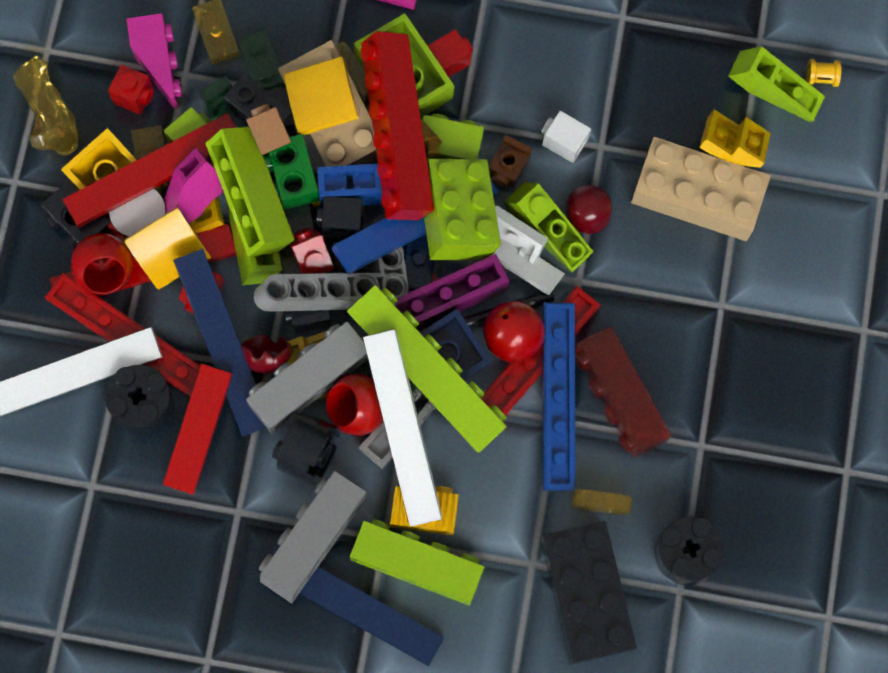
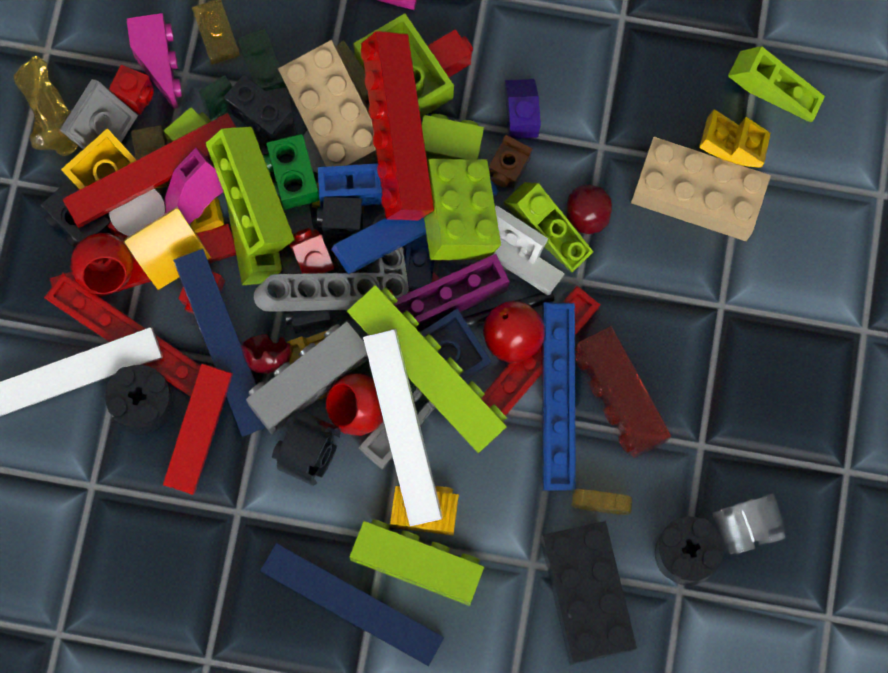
(95, 113): none -> light grey tile
(268, 129): medium nougat brick -> none
(312, 536): light grey brick -> none
(321, 96): yellow slope -> none
(431, 141): pearl gold bar -> none
(522, 108): none -> dark purple slope
(565, 136): white brick -> none
(750, 522): none -> clear brick
(823, 72): yellow bush -> none

